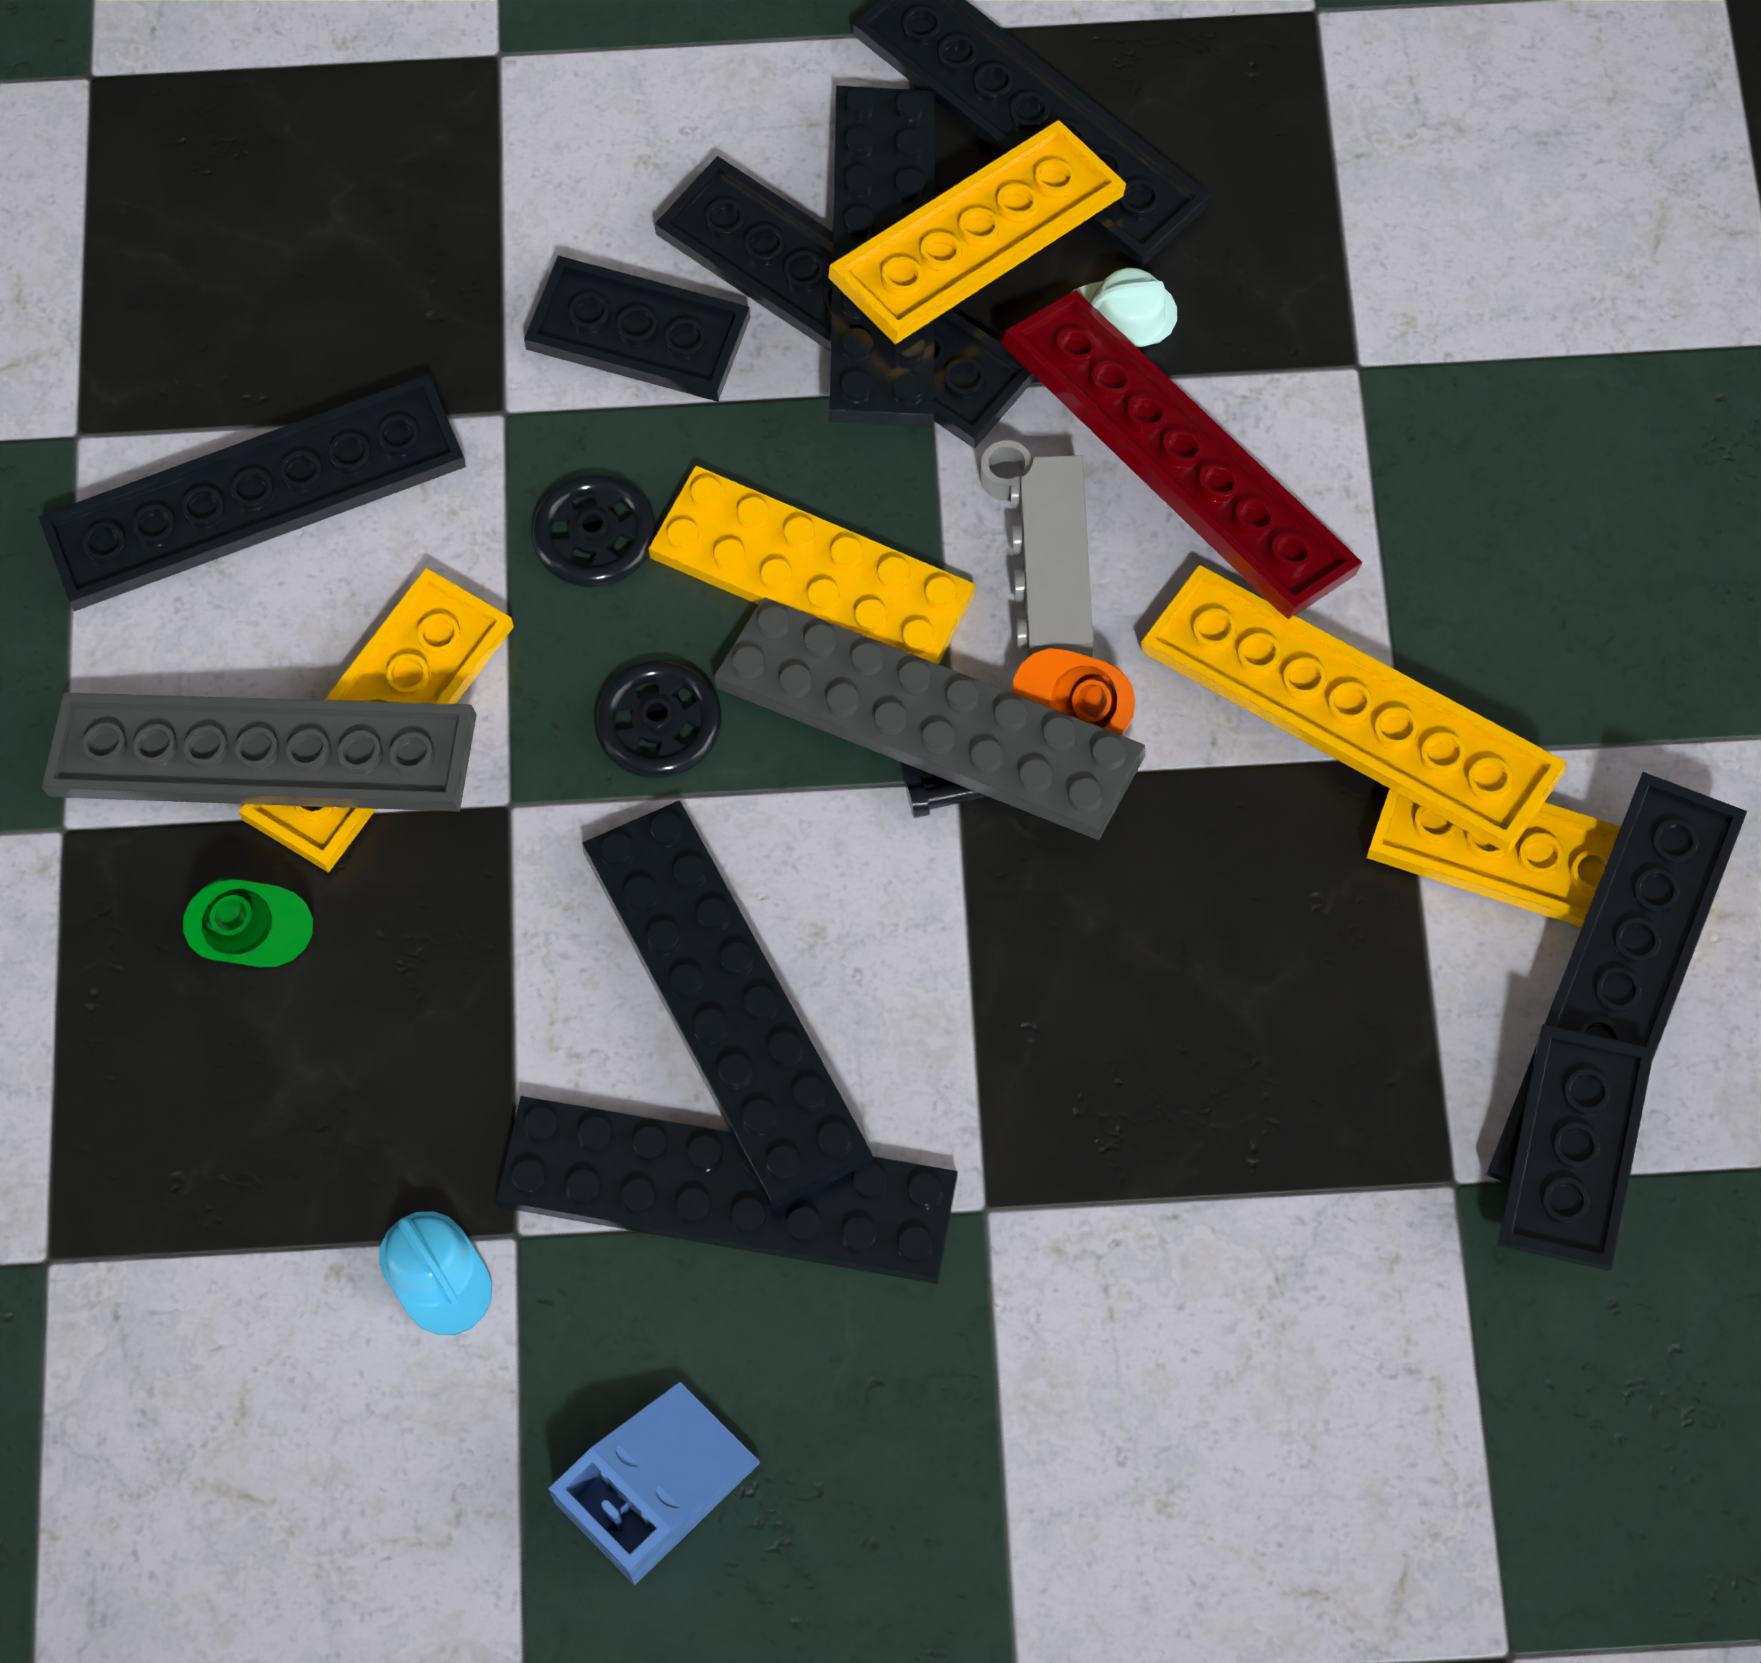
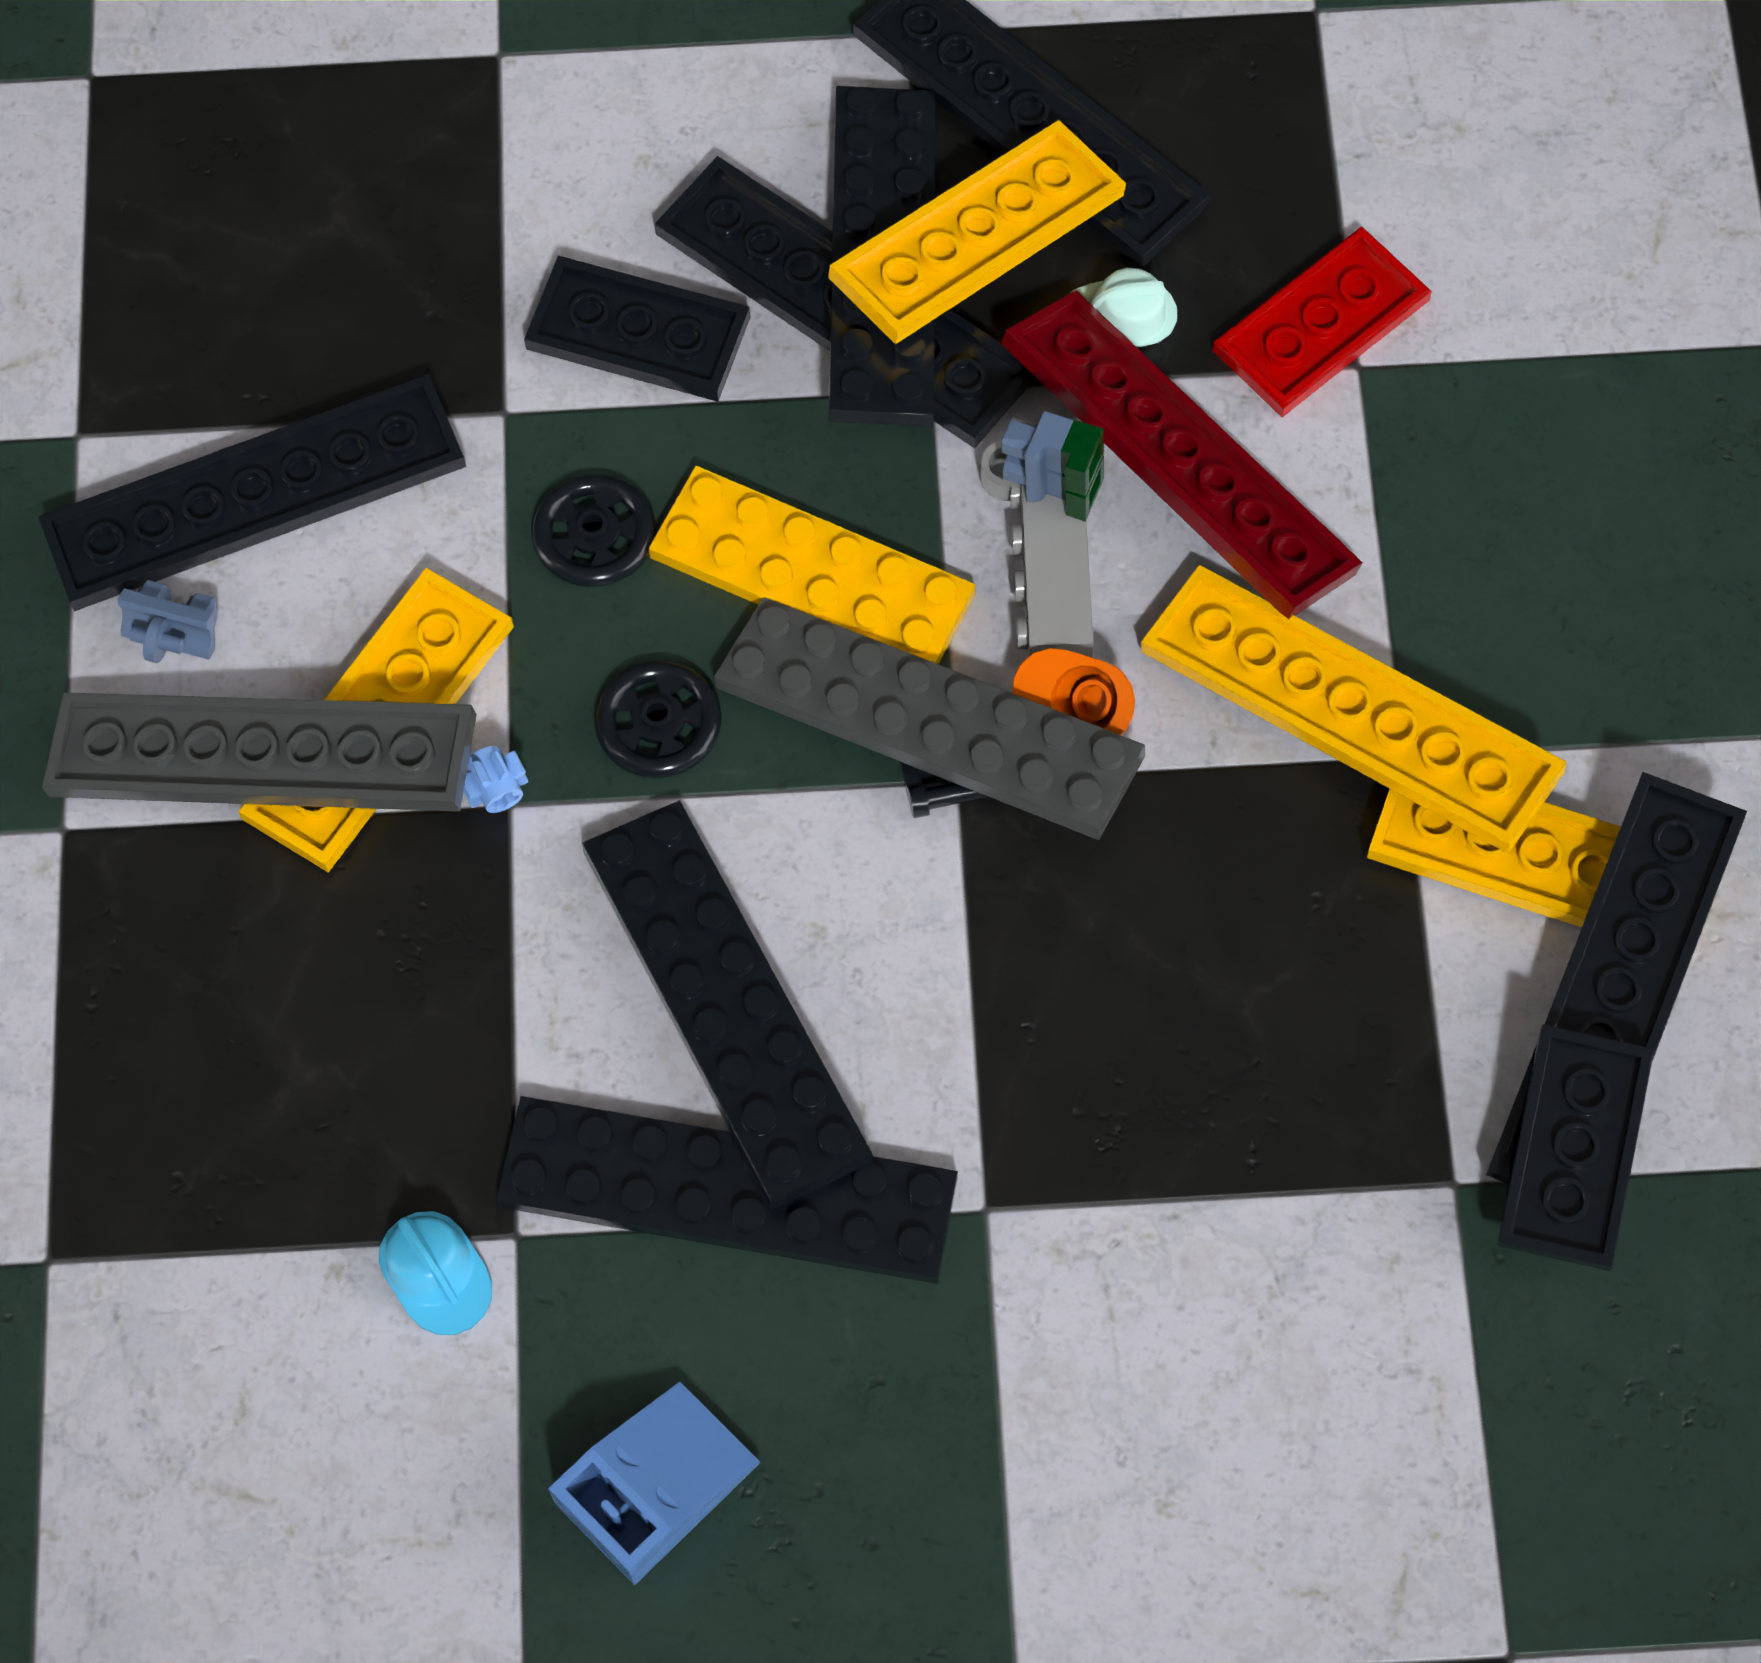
(166, 625): none -> sand blue hips
(247, 923): green piece -> none
(494, 779): none -> light blue gear
(1057, 460): none -> hips
(1321, 321): none -> red tile

